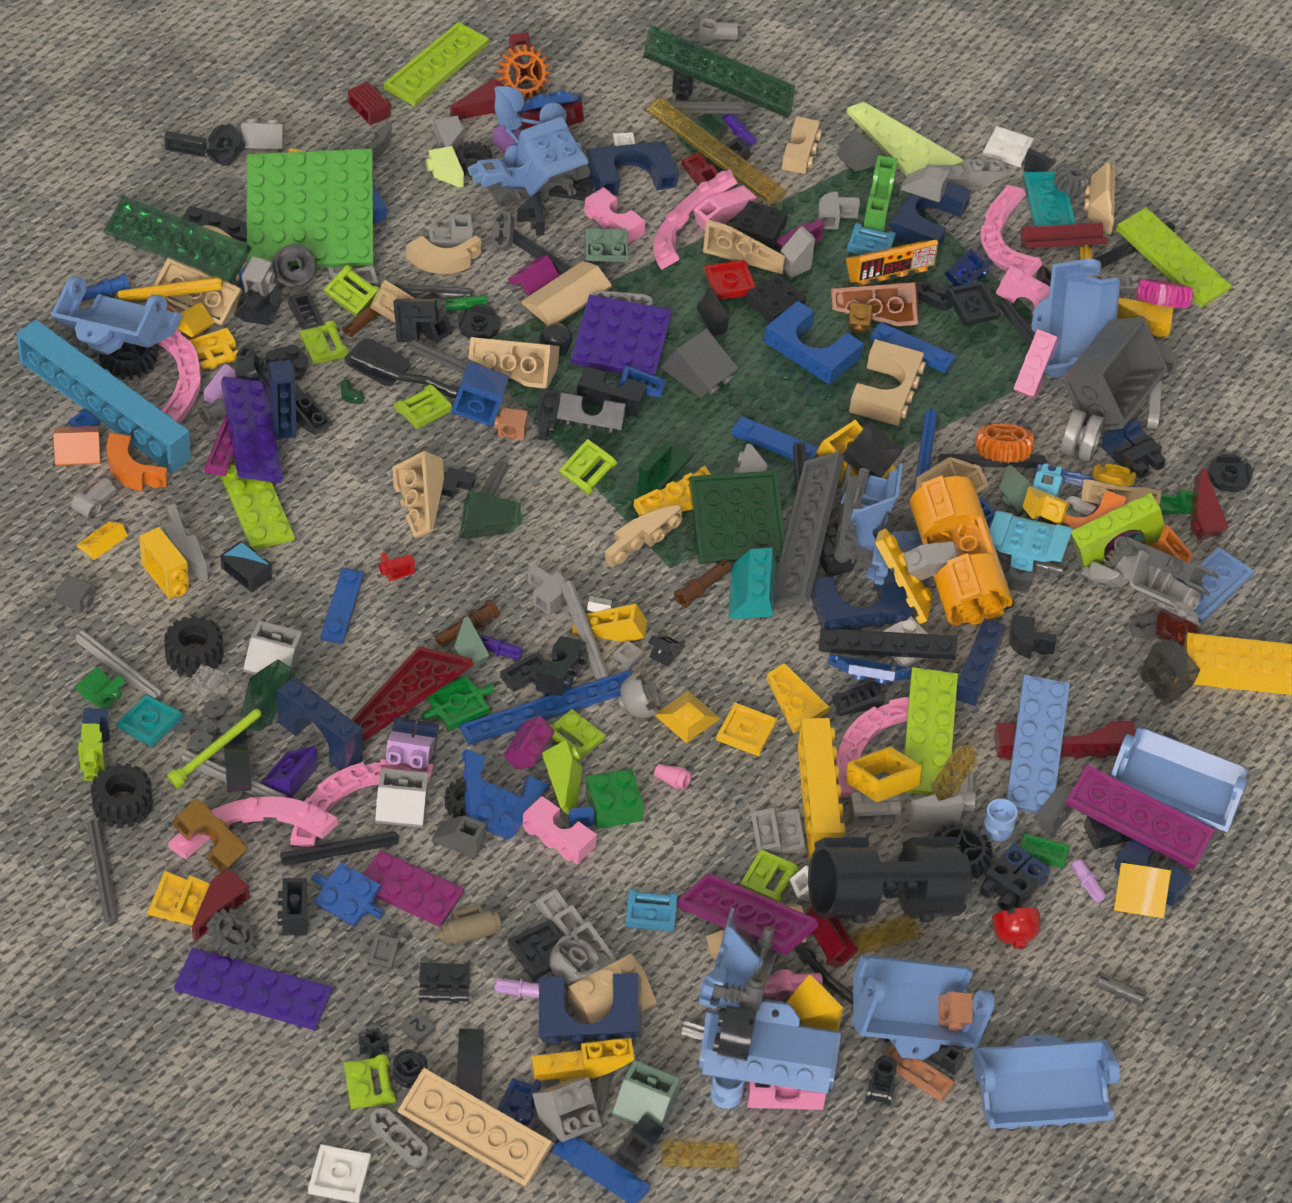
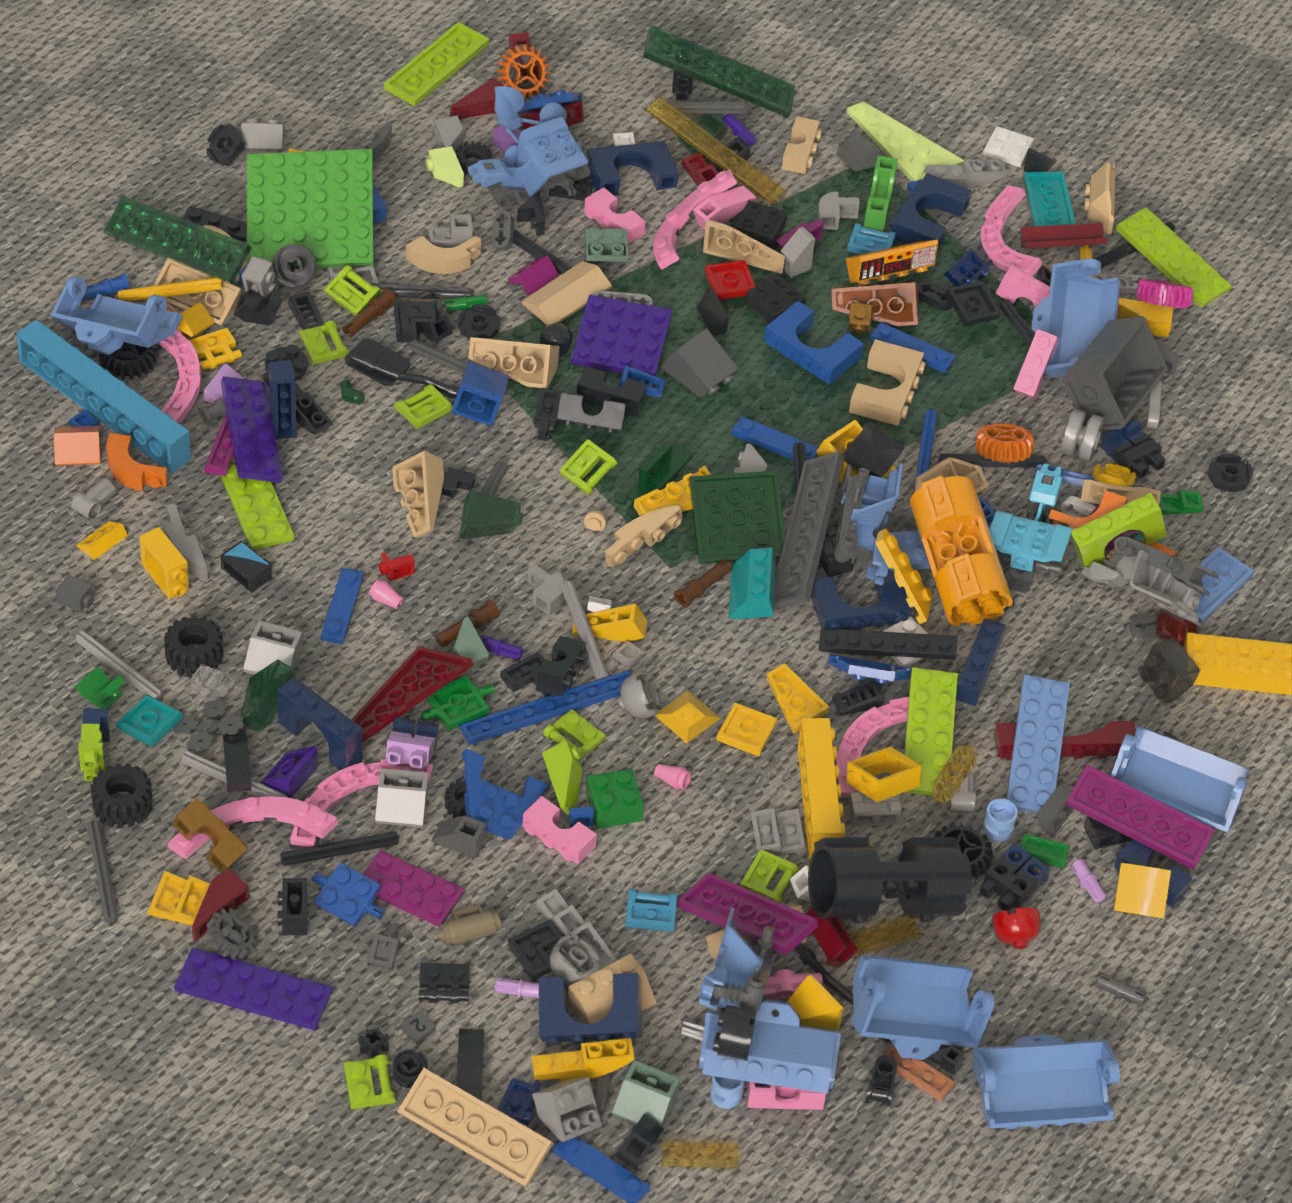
(179, 775): lime piece -> none
(185, 143): black tile -> none
(248, 364): black piece -> none
(339, 1173): white plate -> none
(369, 103): dark red brick -> none
(384, 299): tan plate -> none
(385, 594): none -> bright pink cone
(397, 1126): light grey beam -> none
(511, 423): nougat brick -> none
(529, 743): magenta brick -> none
(595, 520): none -> tan plate
(665, 649): black slope -> none
(711, 30): light grey piece -> none
(927, 182): light grey slope -> none
(929, 558): light grey slope -> none
(931, 815): light grey slope -> none
(955, 1010): nougat brick -> none
(1013, 488): sand green slope -> none
(1025, 640): black brick -> none
(1043, 504): yellow slope -> none
(1071, 179): dark grey gear -> none
(1172, 545): orange slope -> none
(1206, 514): dark red slope -> none

